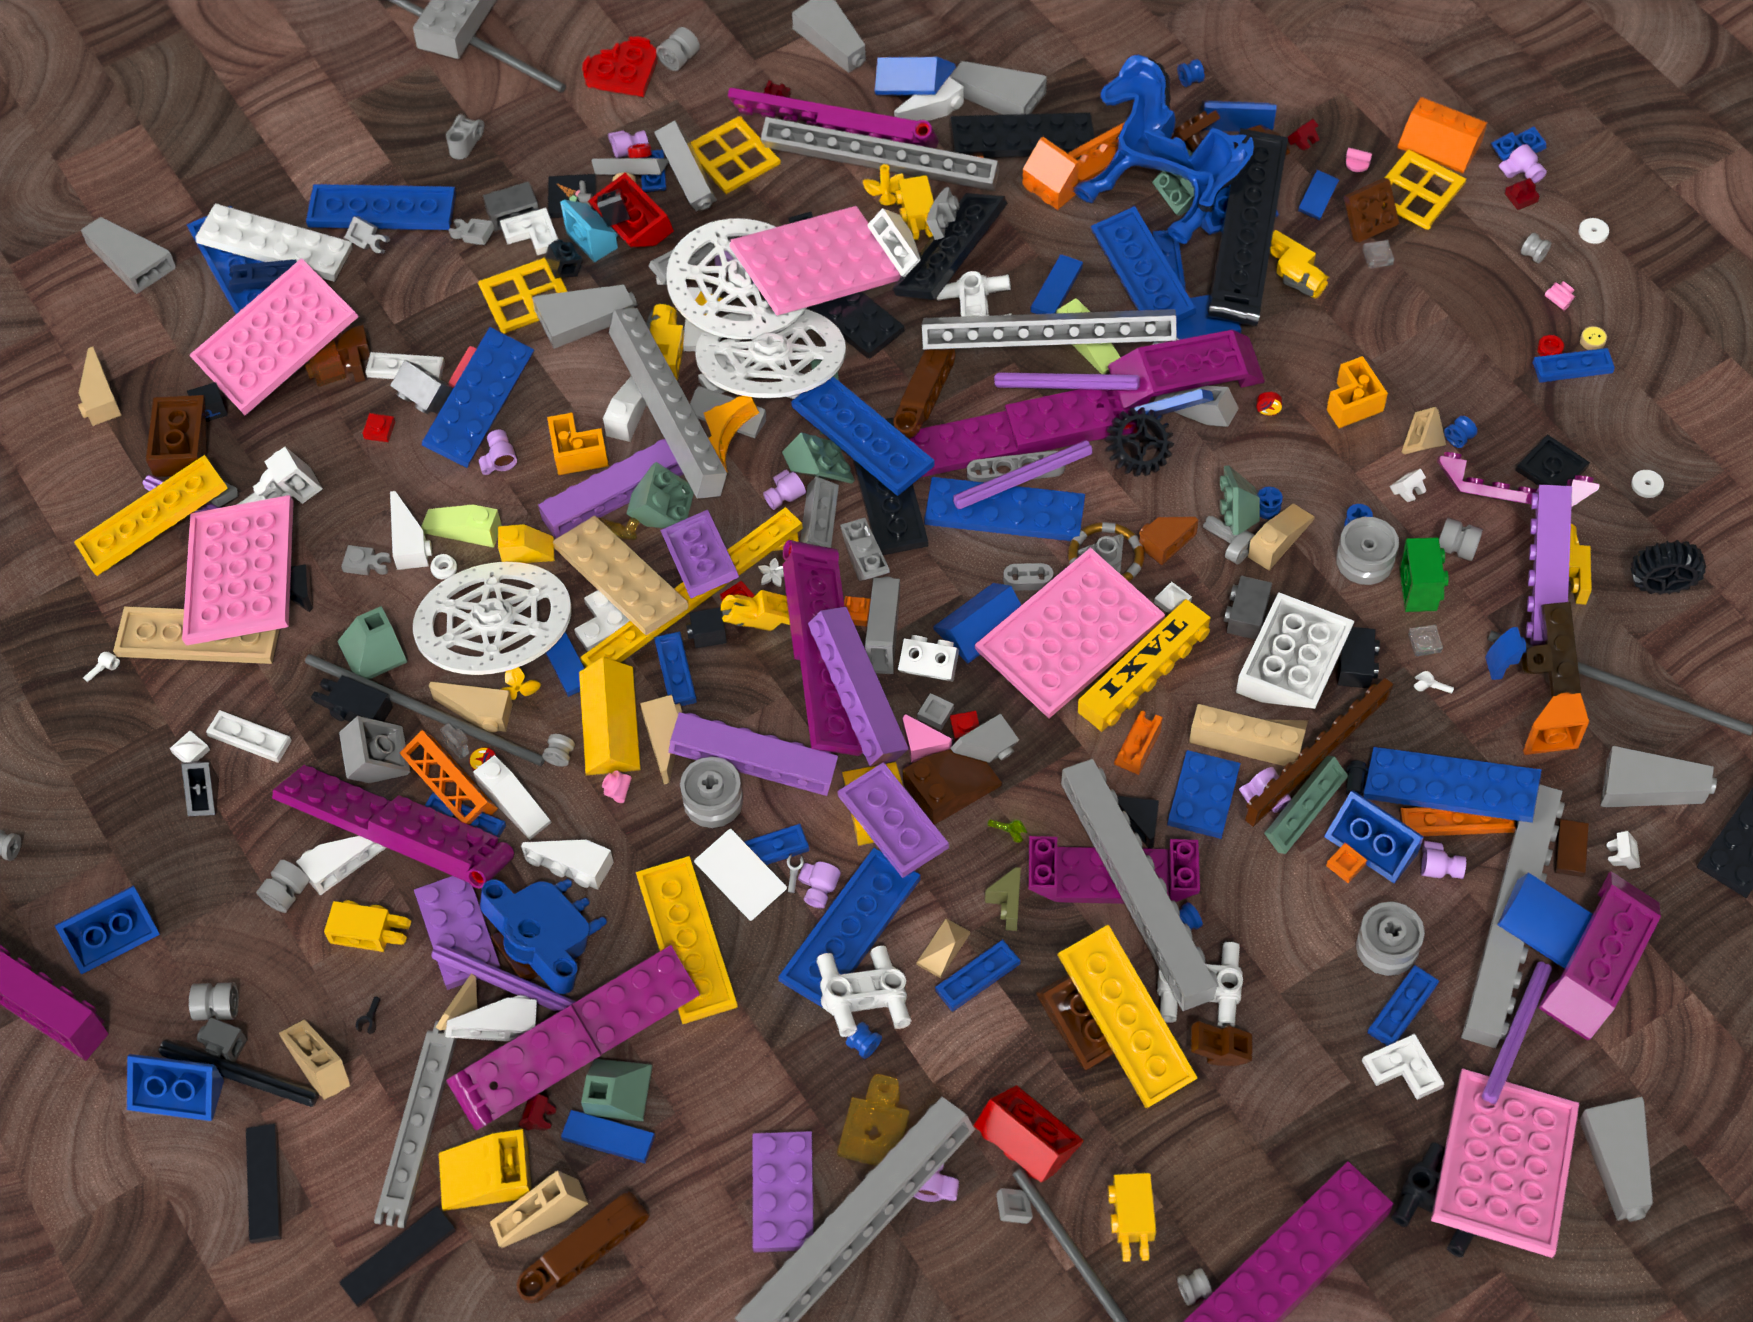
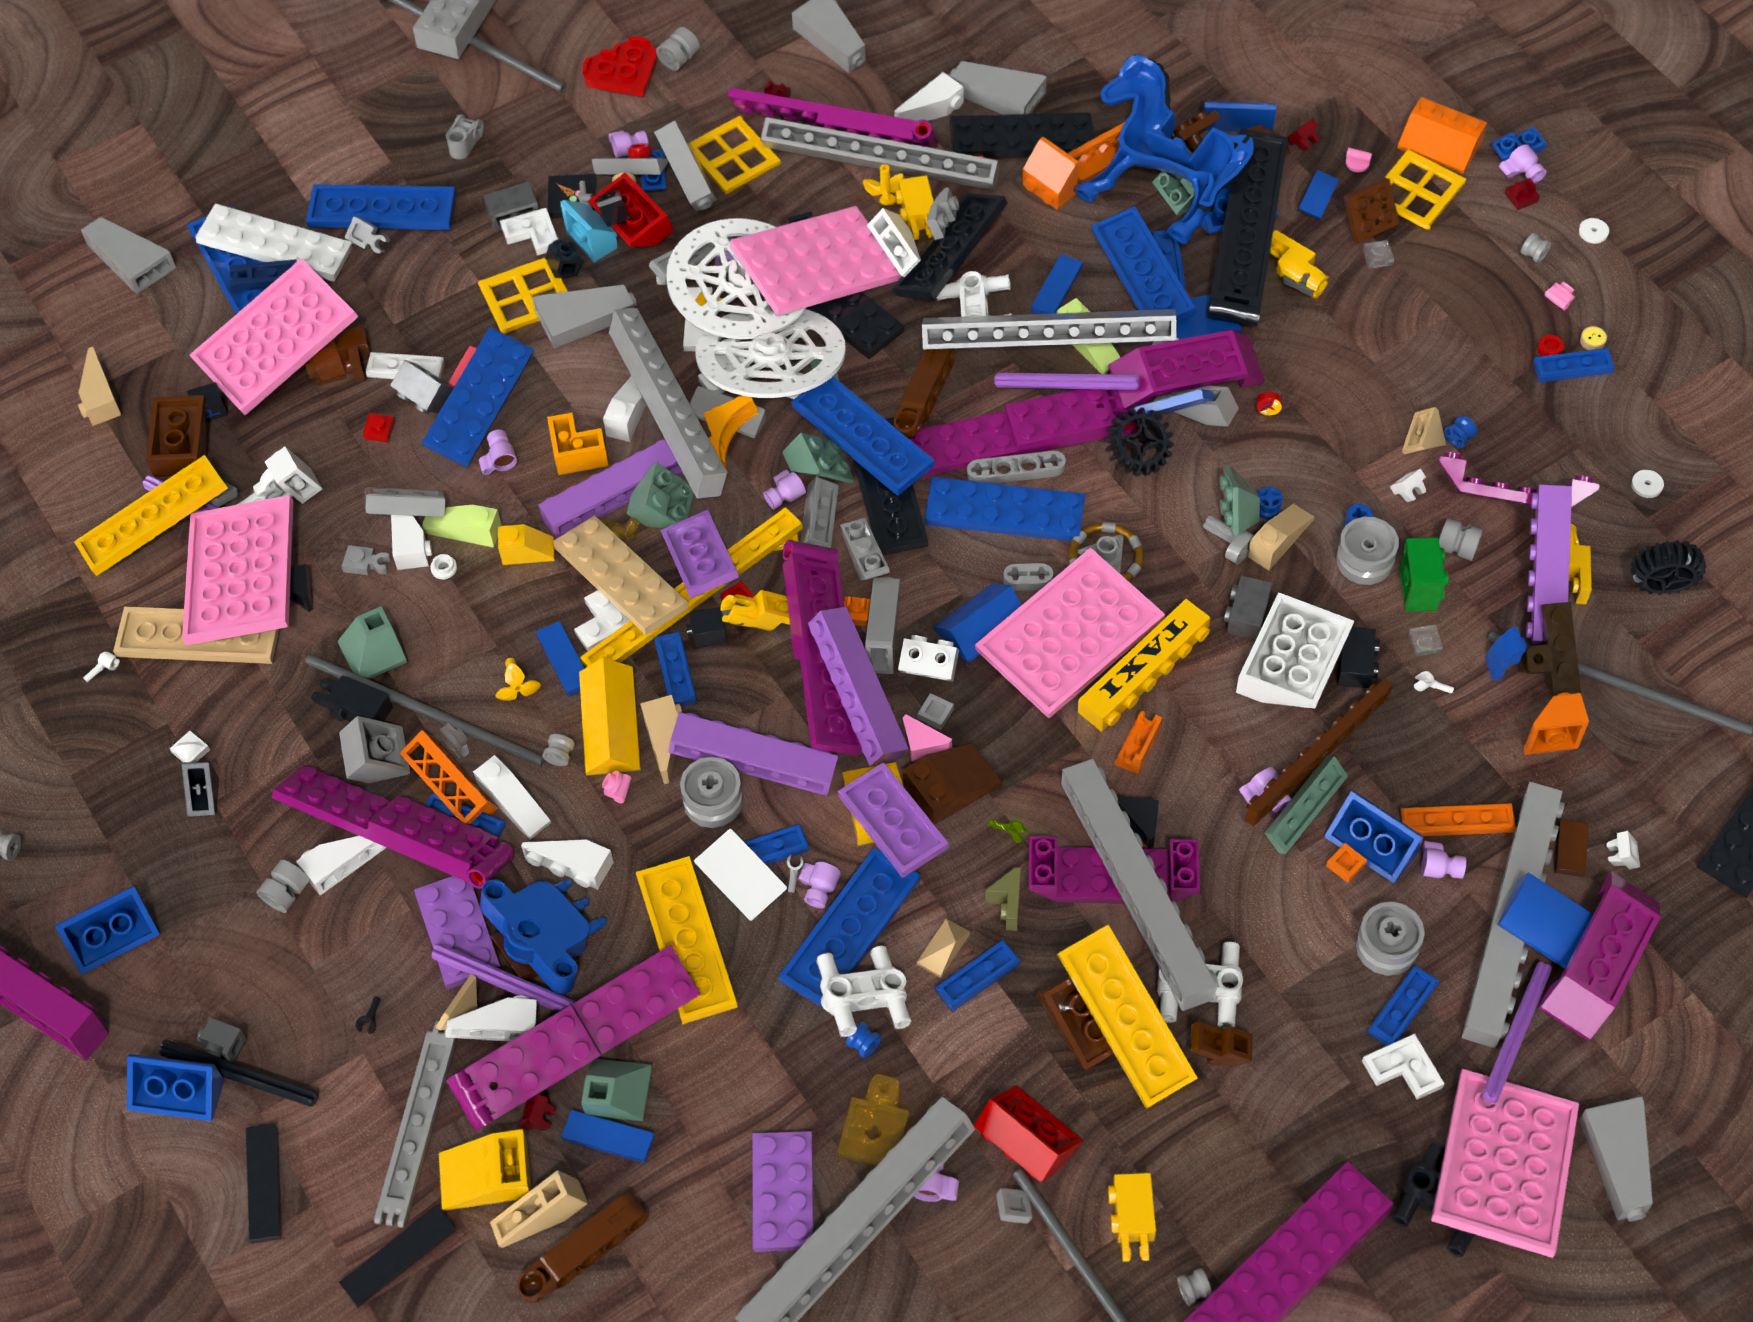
(212, 1001): light grey wheel -> none
(248, 736): white tile -> none
(316, 1059): tan slope -> none
(364, 926): yellow hinge -> none
(404, 502): none -> light grey slope
(474, 232): light grey plate -> none
(478, 705): tan slope -> none
(480, 756): tile -> none
(492, 618): white piece -> none
(667, 335): yellow plate -> none
(772, 573): white plant -> none
(911, 75): slope -> none
(963, 723): red plate -> none
(987, 741): light grey slope -> none
(1022, 474): medium lavender axle -> none
(1167, 536): dark orange slope -> none
(1171, 597): white tile -> none
(1190, 916): blue wheel -> none
(1191, 73): blue wheel -> none
(1204, 794): blue plate -> none
(1248, 736): tan wedge -> none
(1356, 776): black pin -> none
(1358, 395): light orange brick -> none
(1453, 784): blue plate -> none
(1551, 463): black tile -> none
(1653, 779): light grey slope -> none

